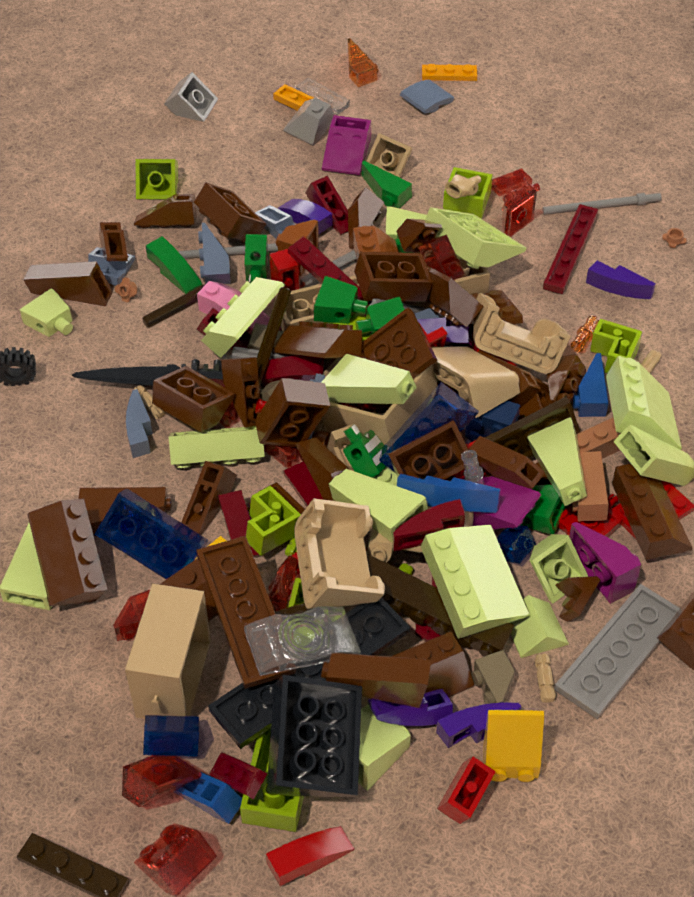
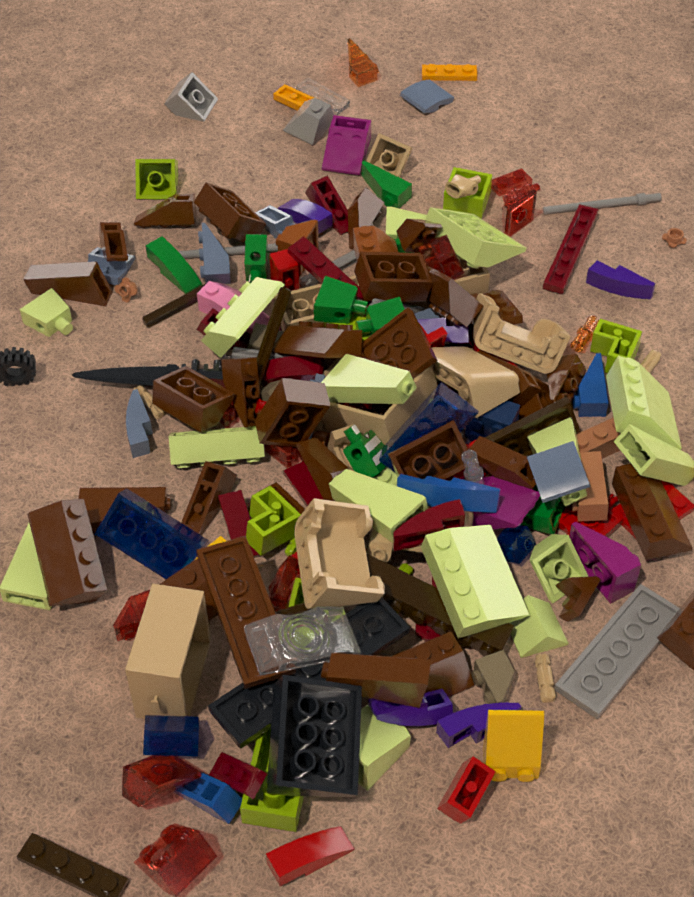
(558, 471): none -> sand blue slope

